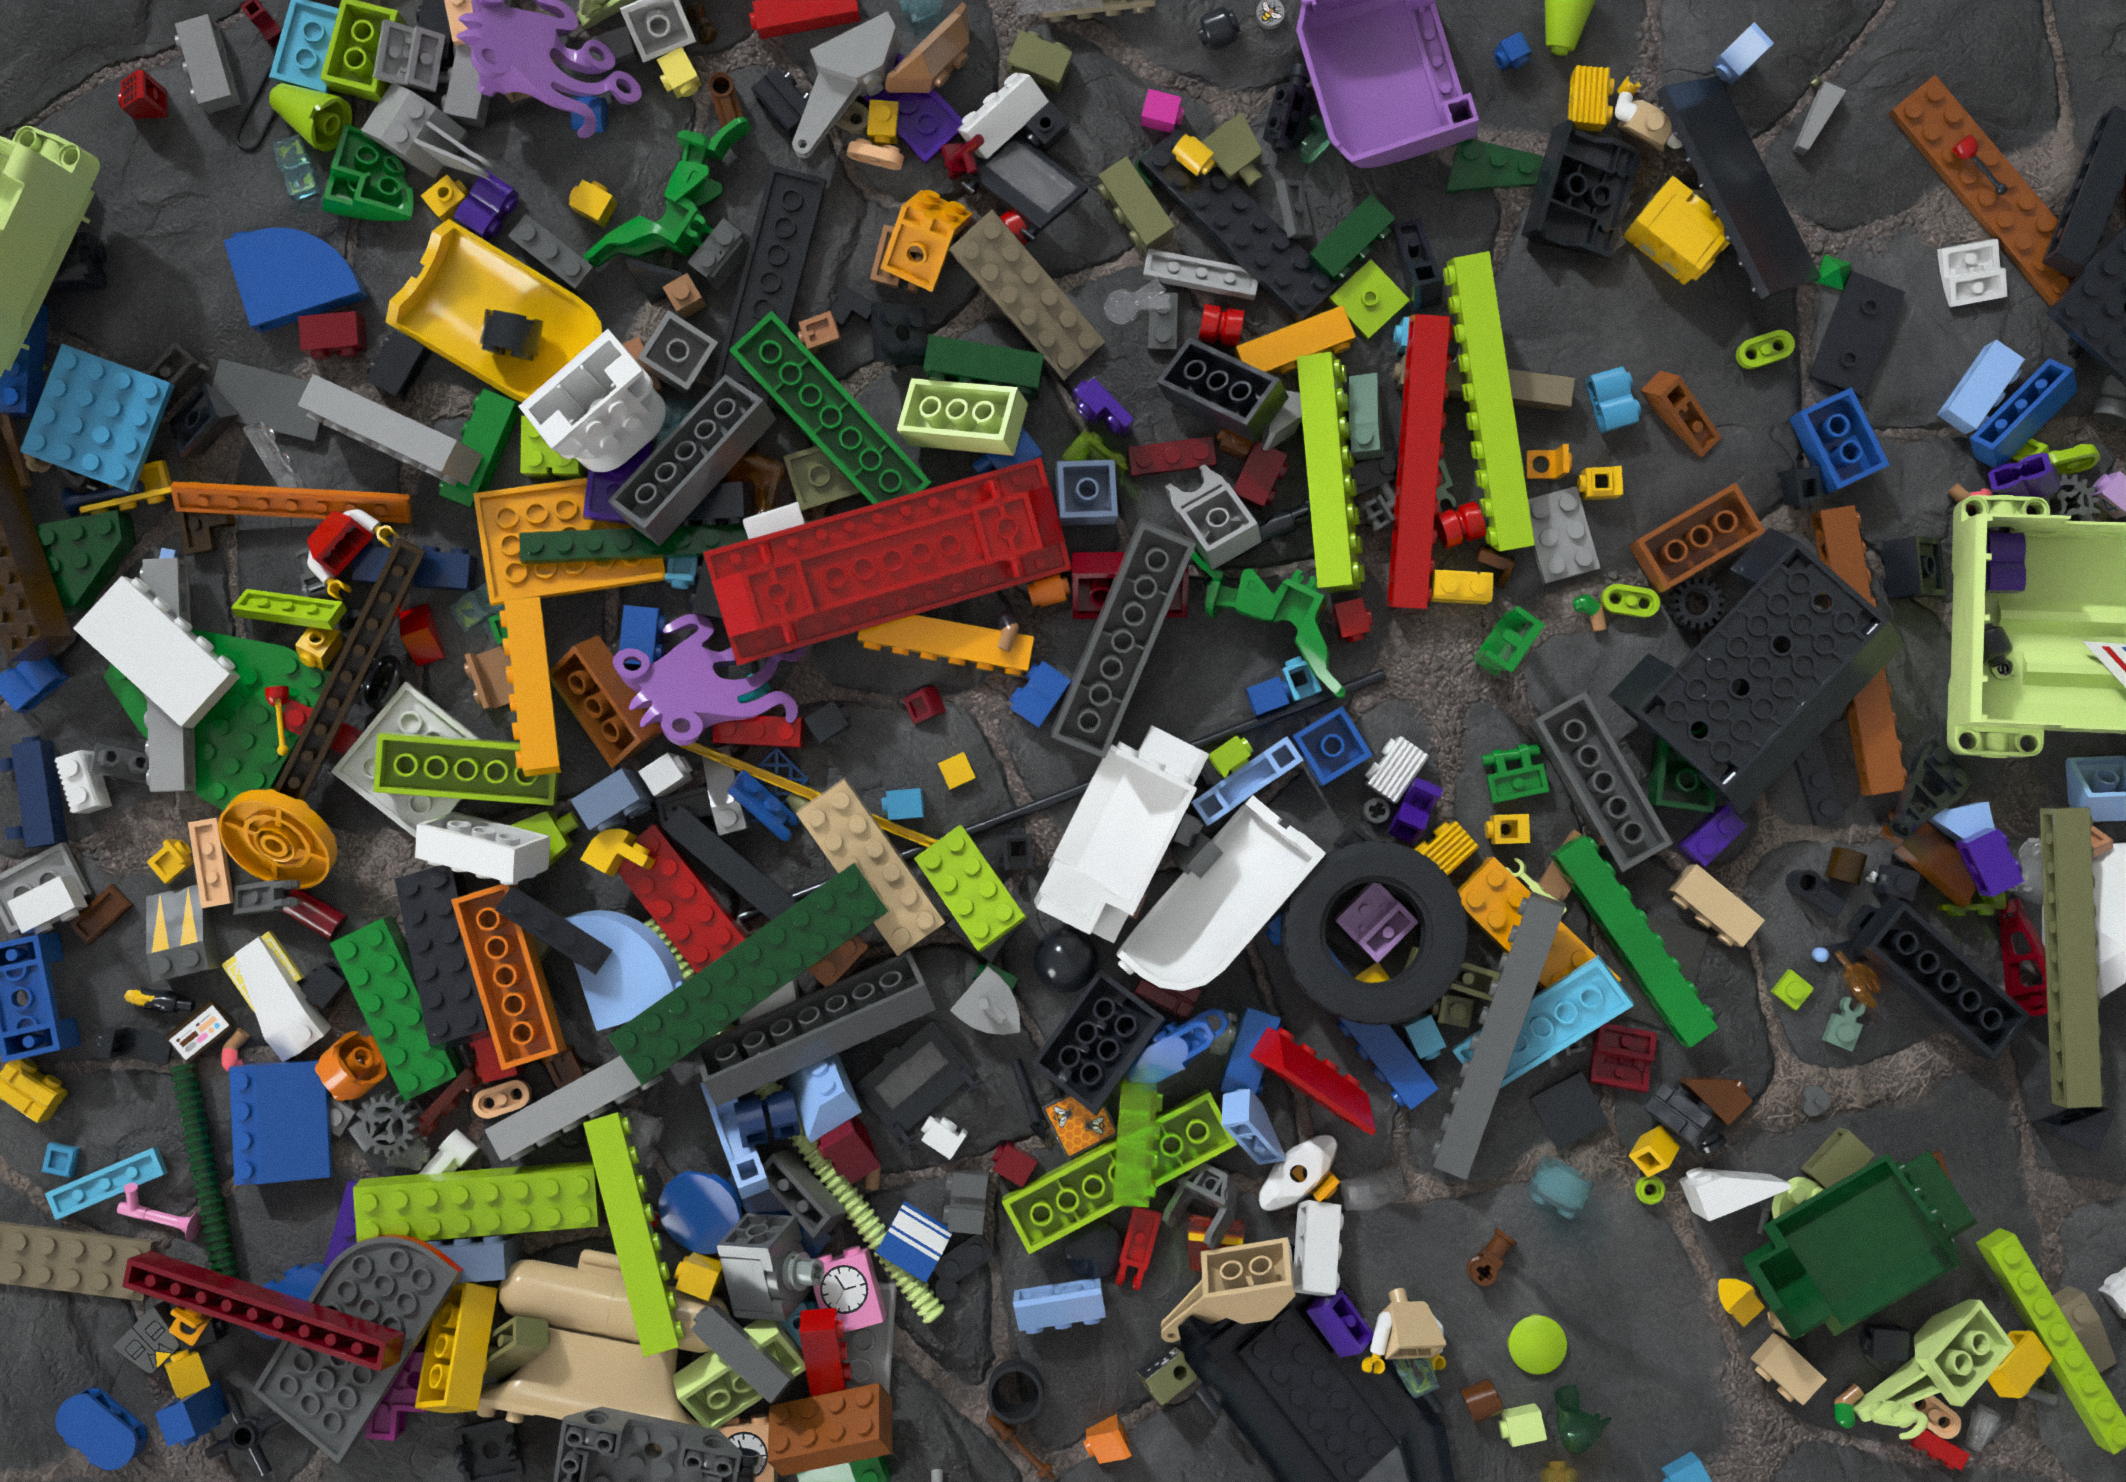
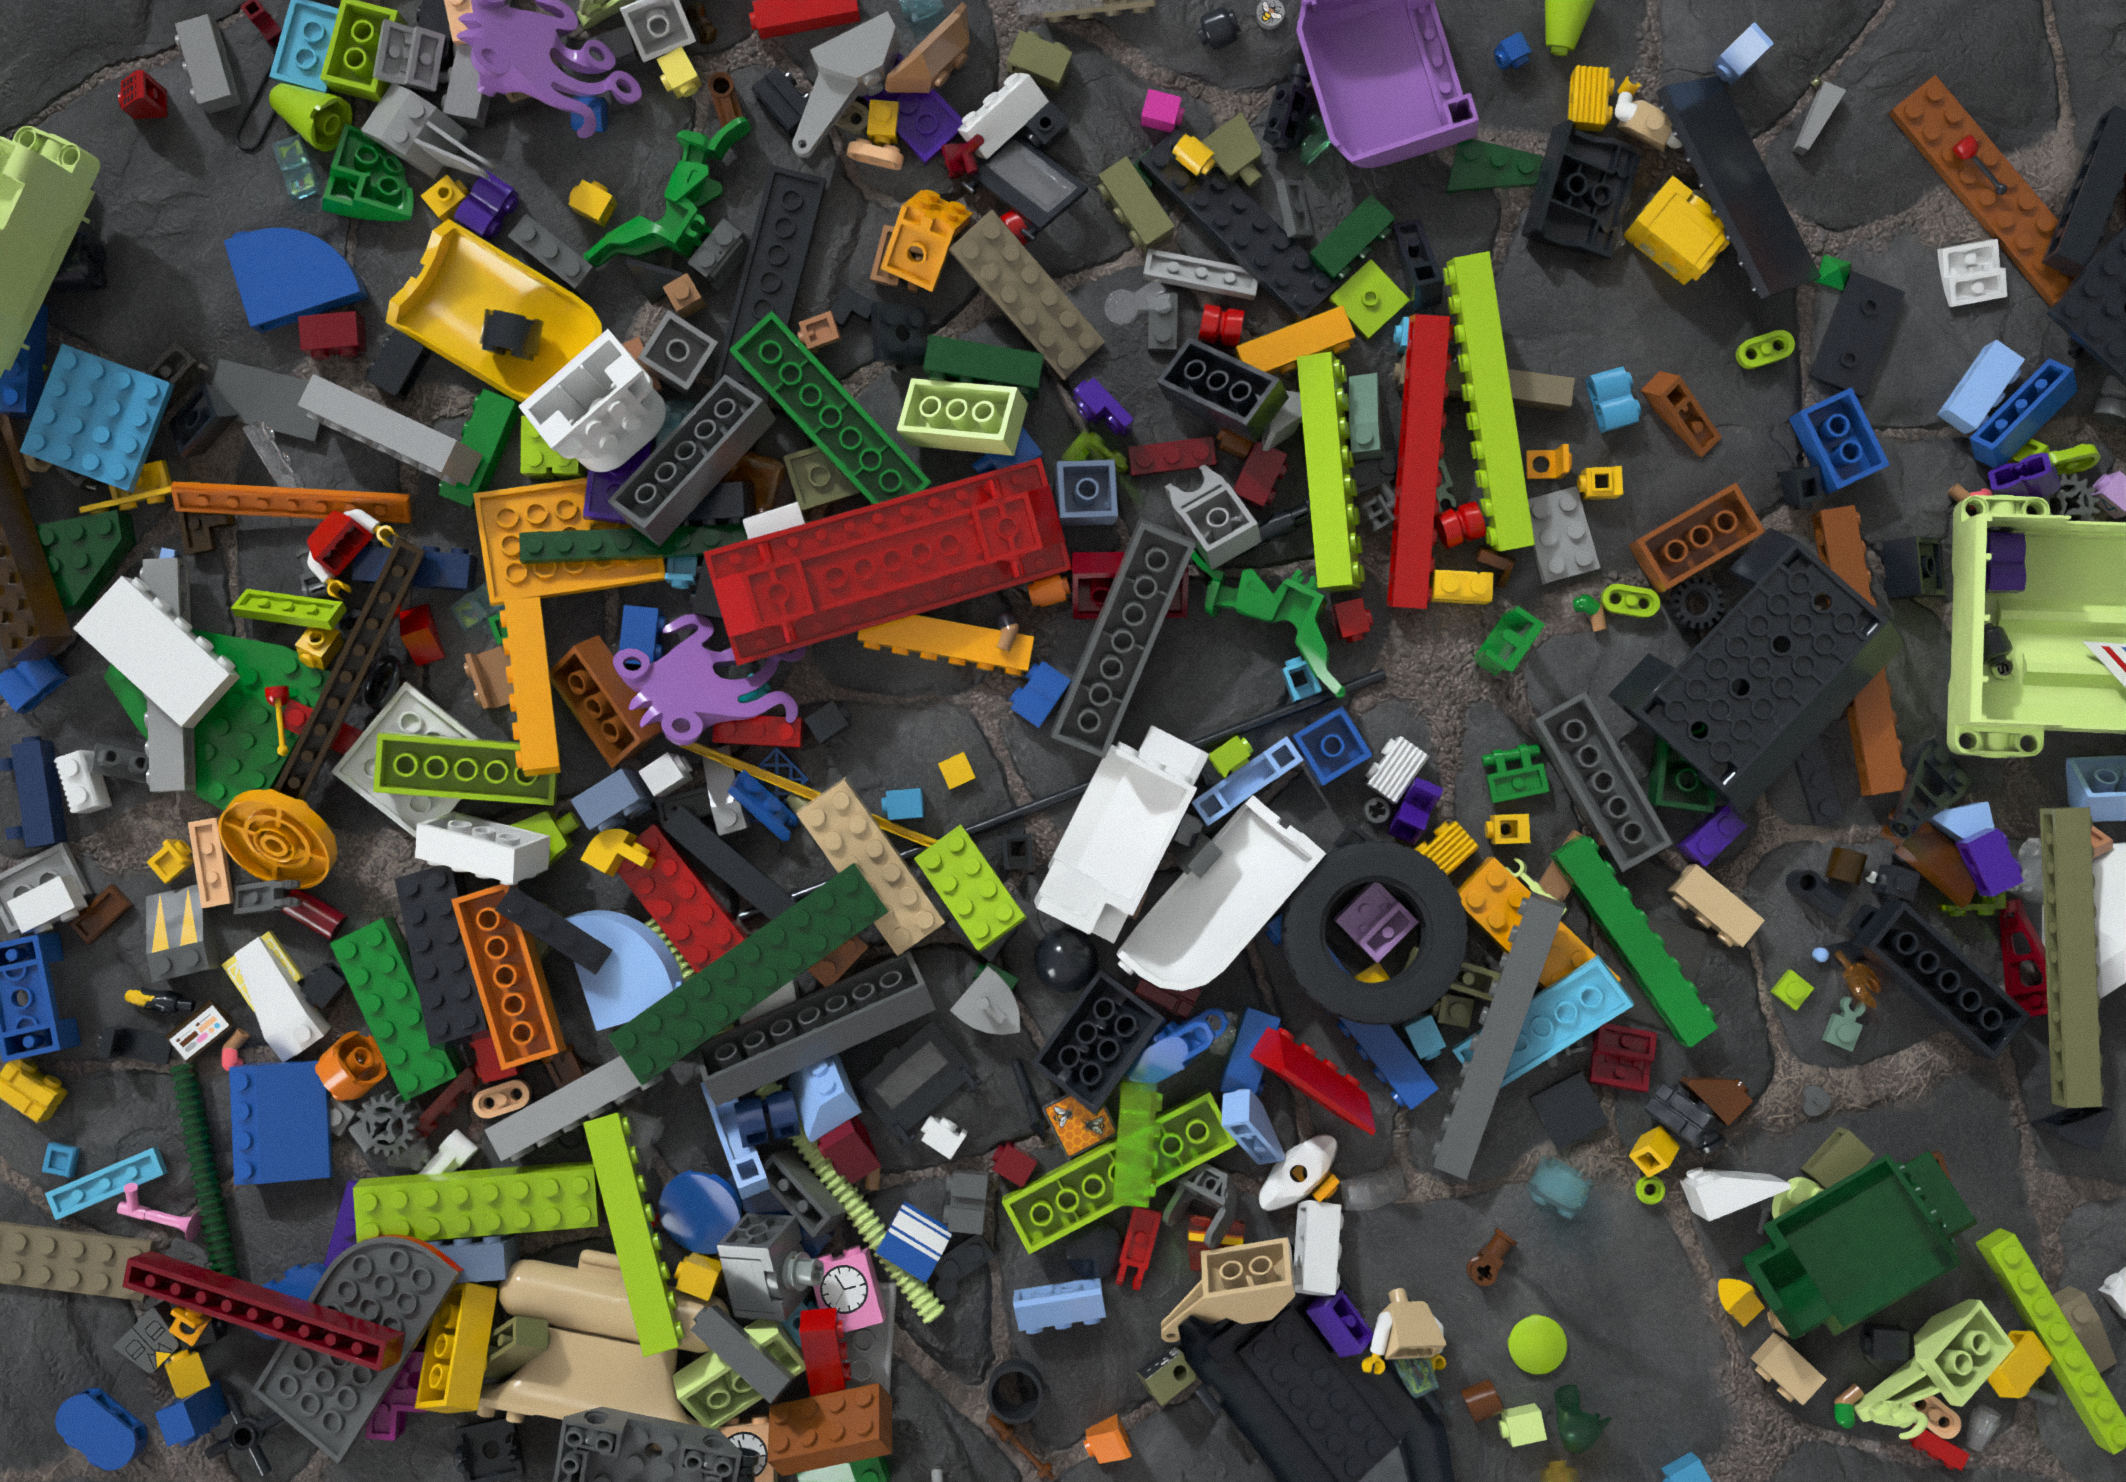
(72, 501): dark blue piece -> none
(924, 704): dark red slope -> none
(1268, 696): blue brick -> none

